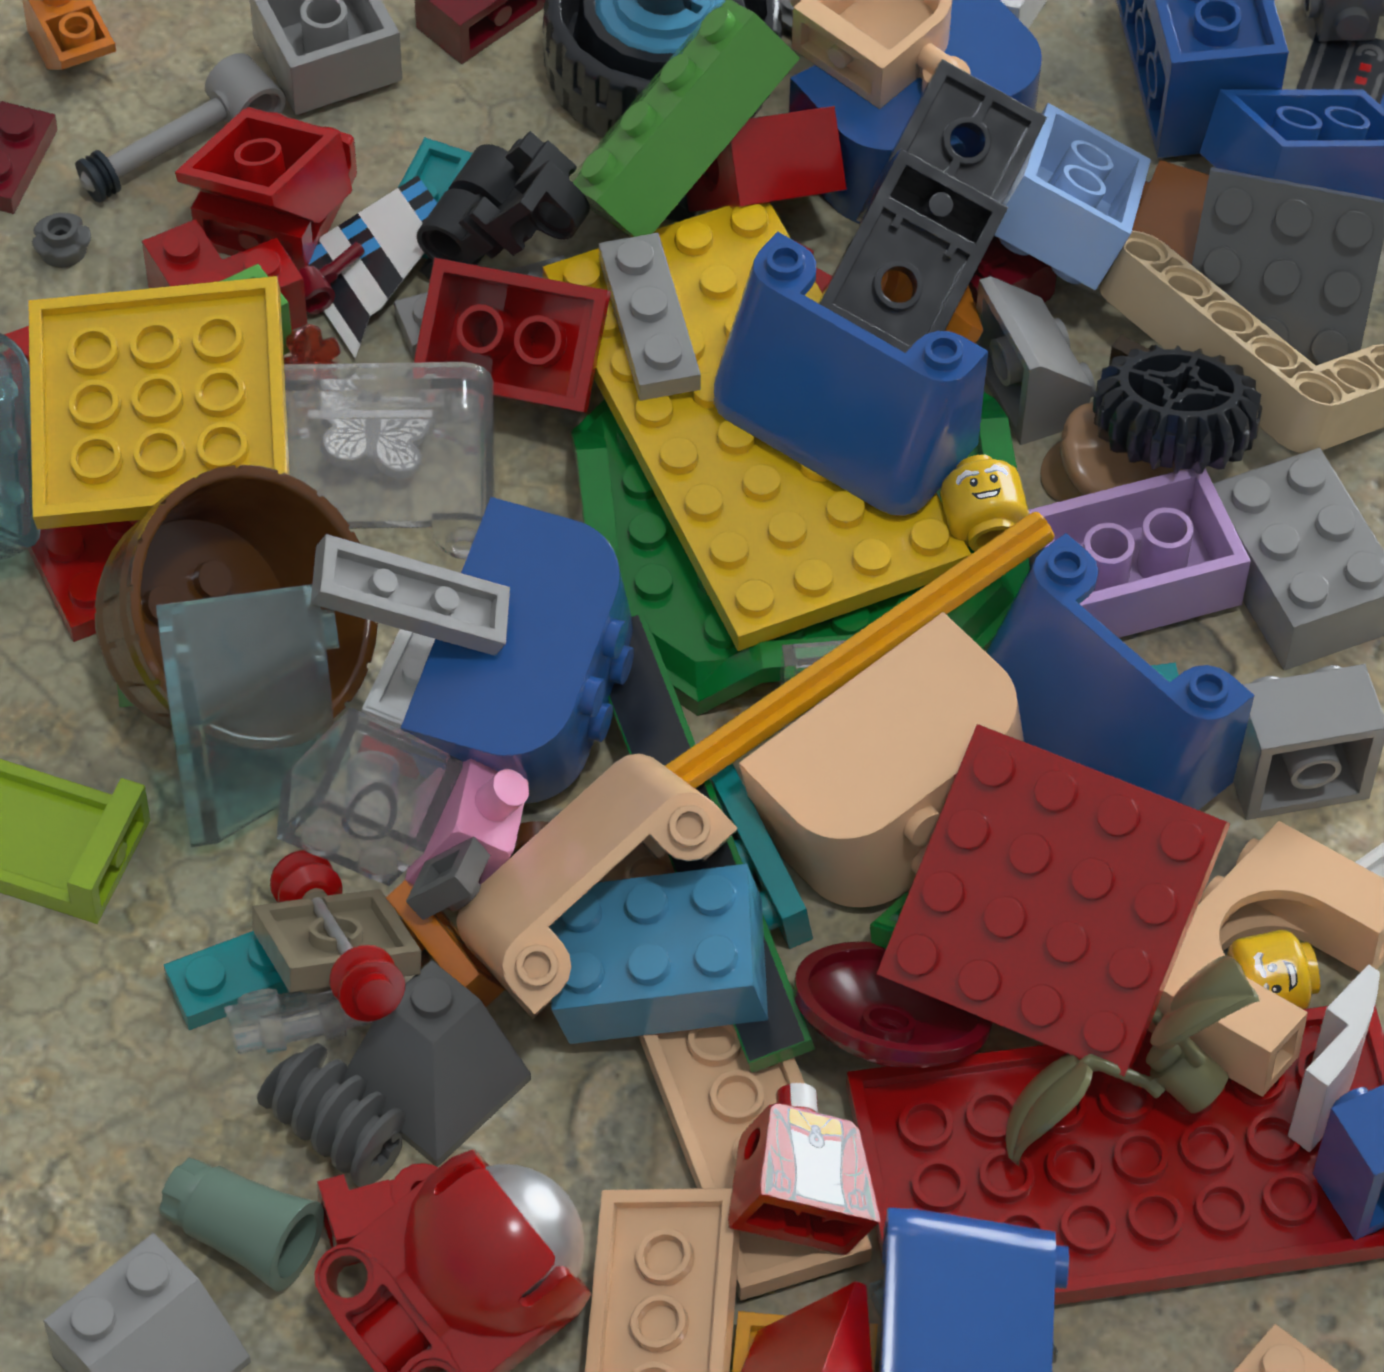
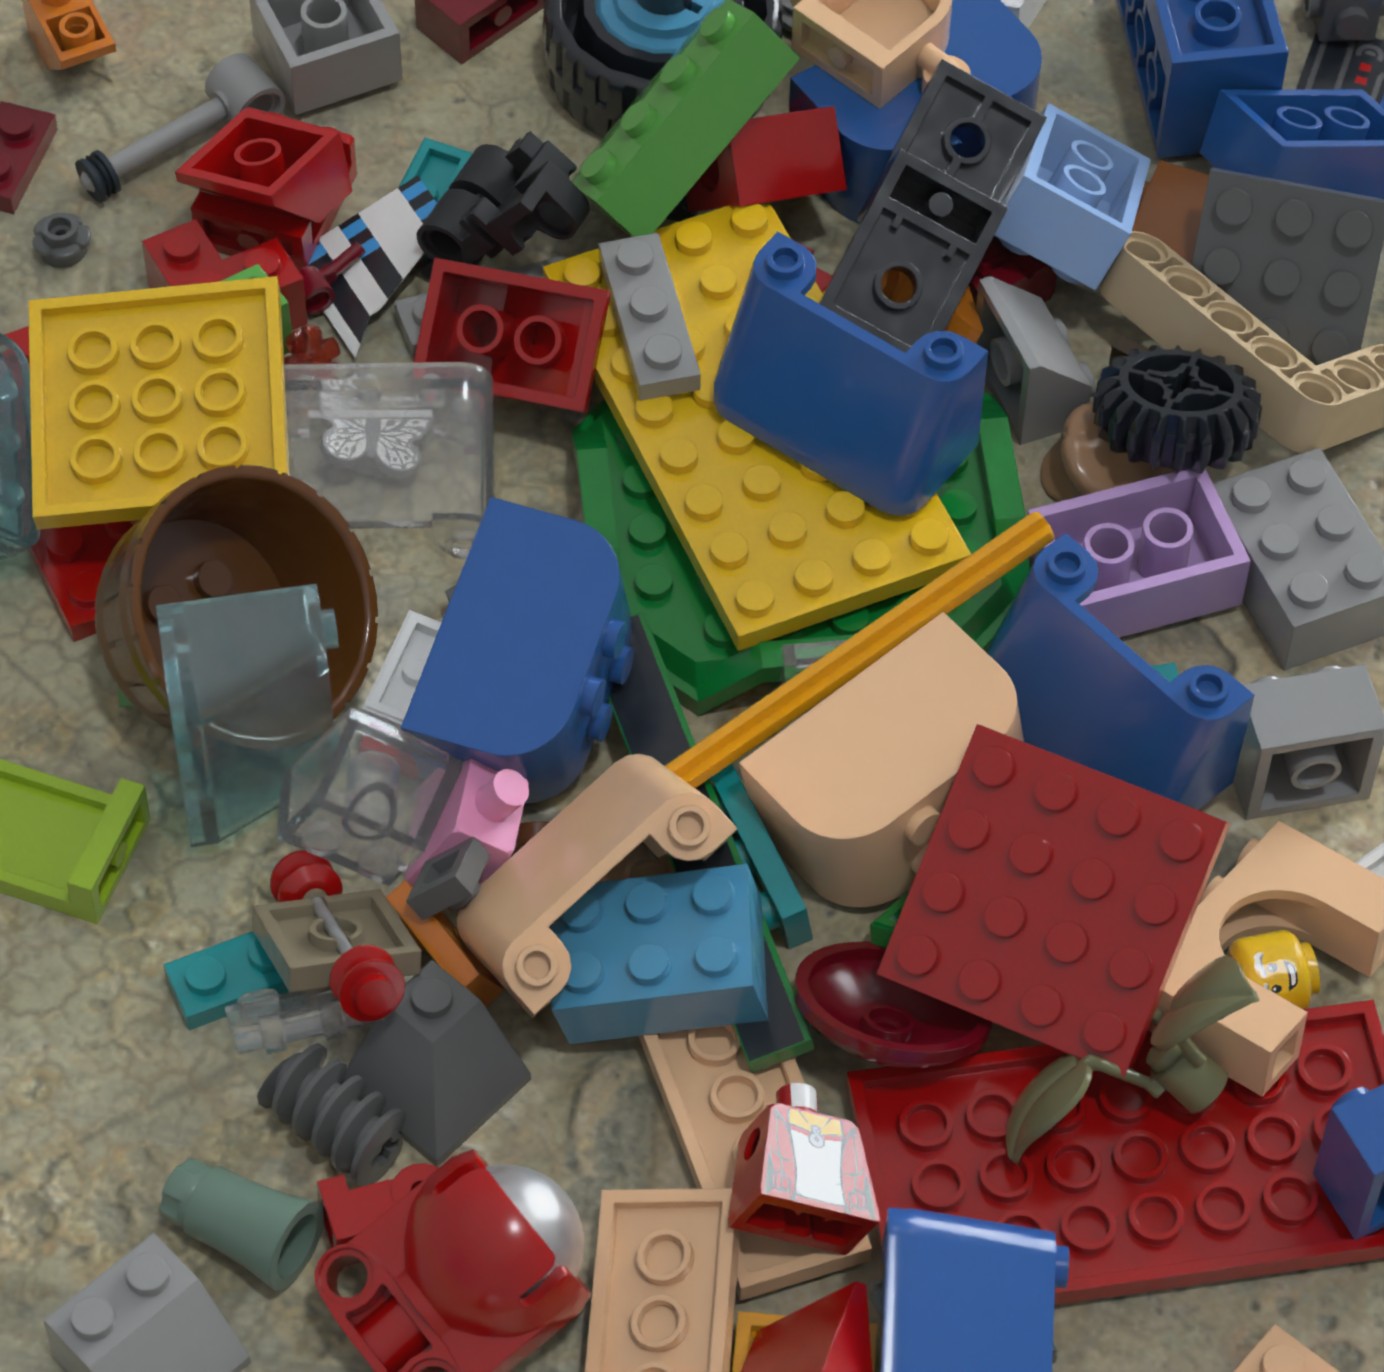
(410, 595): light grey plate -> none
(982, 499): yellow head -> none
(1334, 1057): white slope -> none

